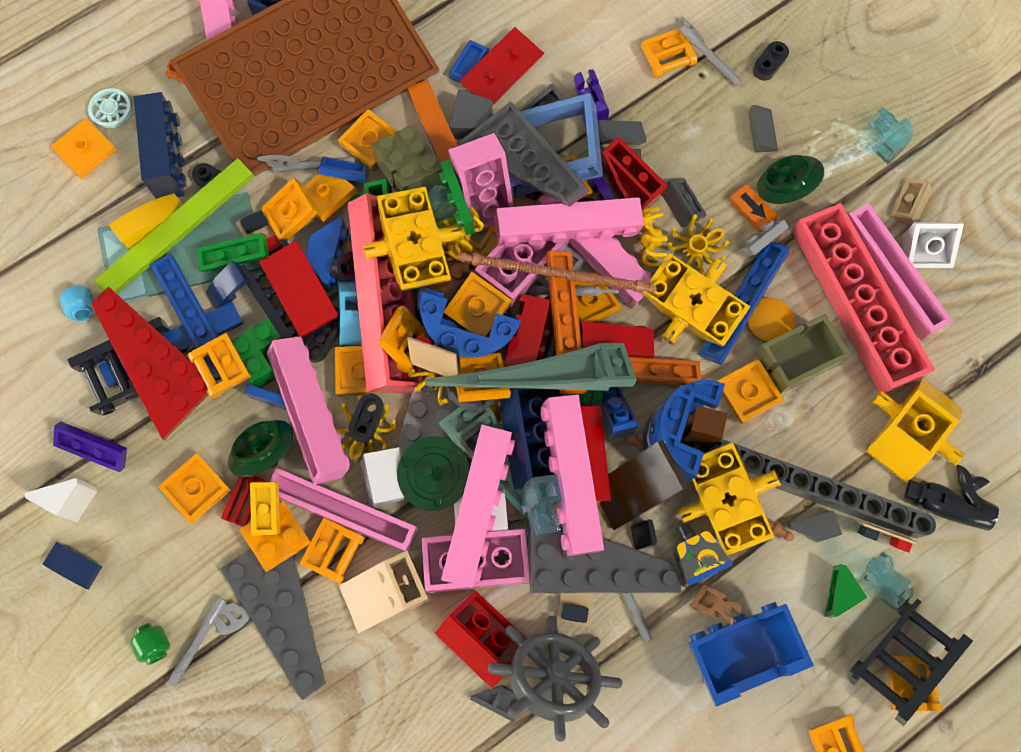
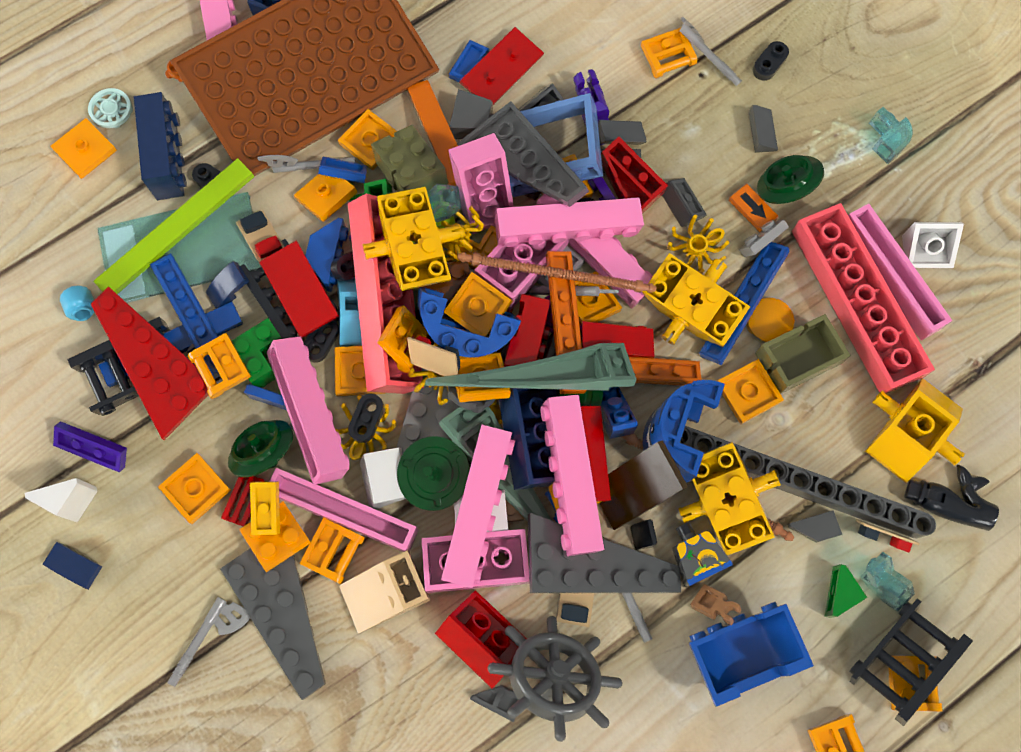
(142, 220): yellow slope -> none
(150, 644): green head -> none
(239, 250): green plate -> none
(289, 210): light orange plate -> none
(456, 198): green plate -> none
(539, 501): clear light blue brick -> none
(651, 238): yellow animal -> none
(705, 427): reddish brown brick -> none
(911, 201): tan slope -> none

